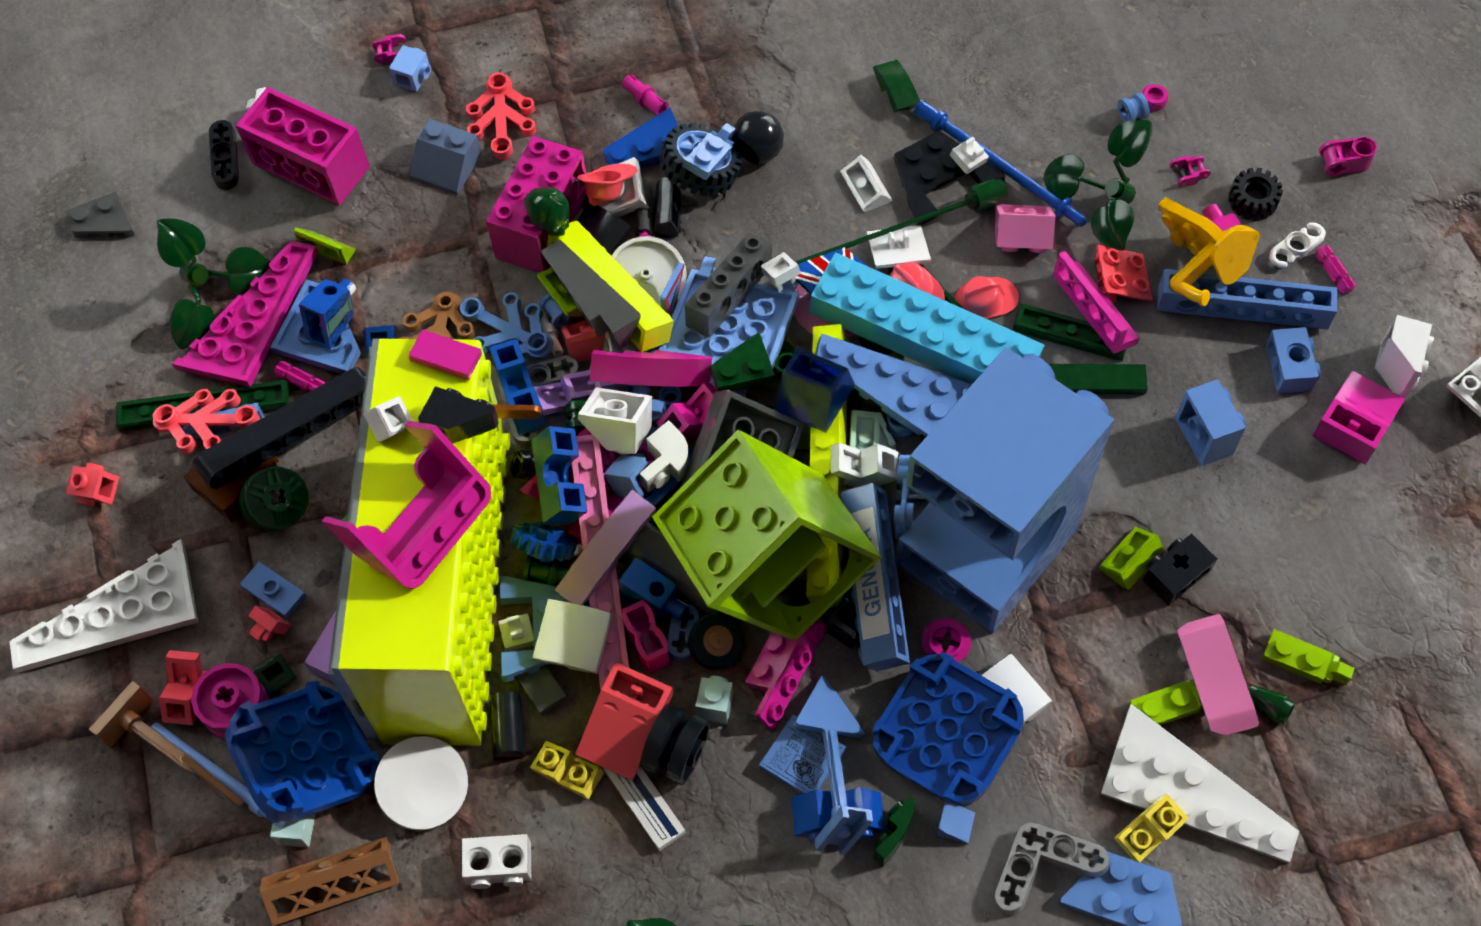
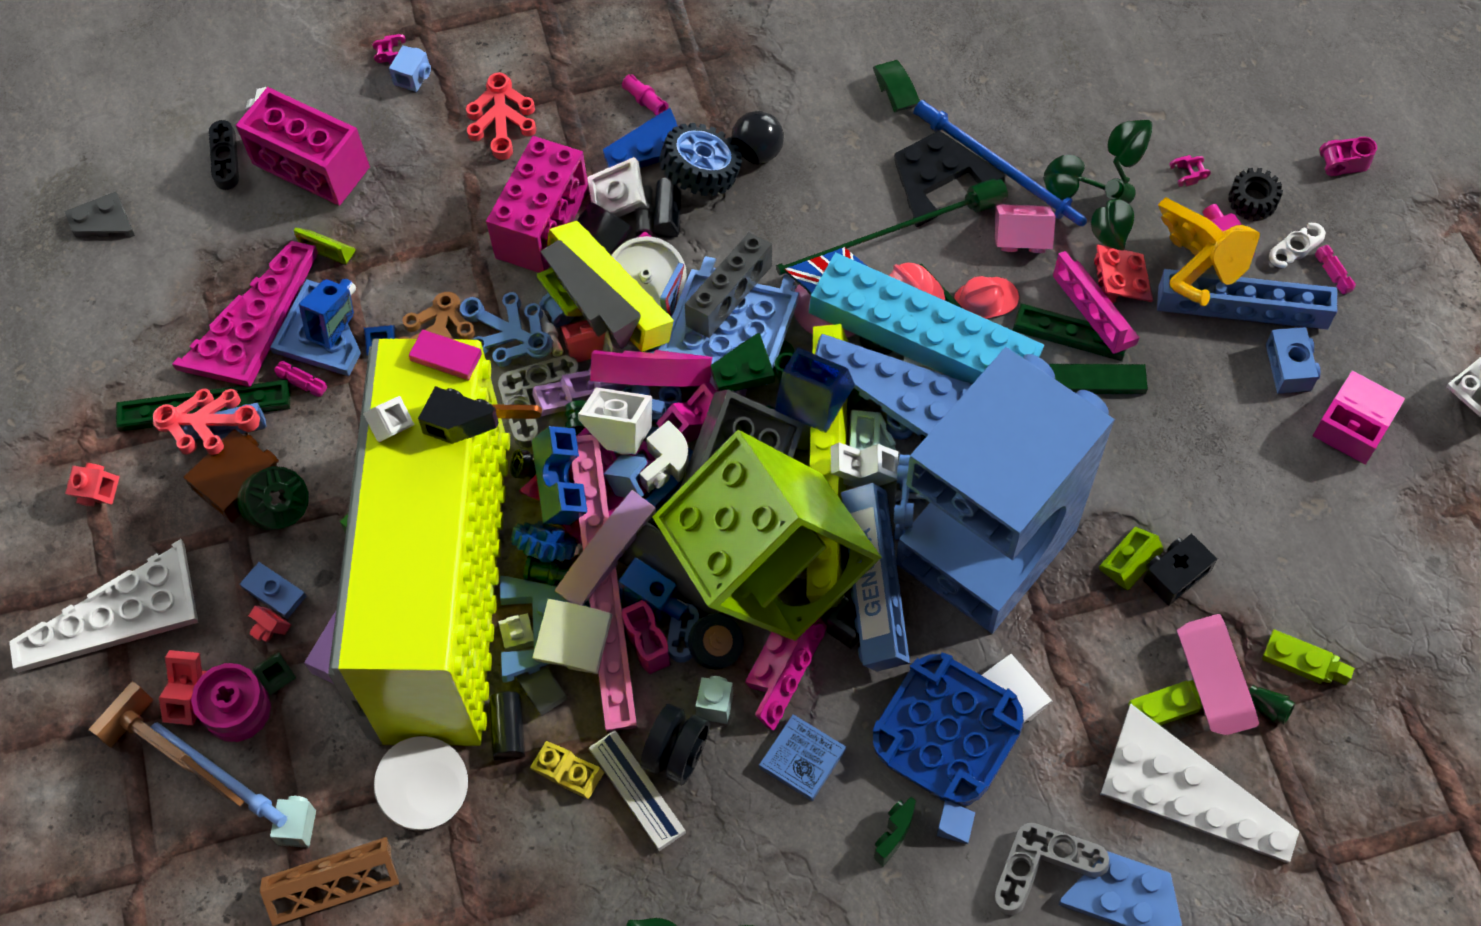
(177, 247): dark green plant -> none
(281, 429): black beam -> none
(300, 753): blue plate -> none
(432, 520): dark pink windscreen -> none
(444, 156): sand blue slope -> none
(497, 850): white brick -> none
(516, 382): blue arch -> none
(548, 210): dark green hair -> none
(606, 182): coral piece -> none
(623, 720): coral slope -> none
(710, 152): medium blue hinge -> none
(780, 270): white tile -> none
(814, 809): blue brick -> none
(830, 716): medium blue piece -> none
(865, 184): white slope -> none
(899, 247): white piece -> none
(937, 631): dark pink gear -> none
(969, 155): white tile -> none
(1133, 108): medium blue wheel -> none
(1151, 828): light yellow slope -> none
(1156, 96): dark pink tile -> none
(1210, 422): medium blue brick -> none
(1403, 354): white slope -> none

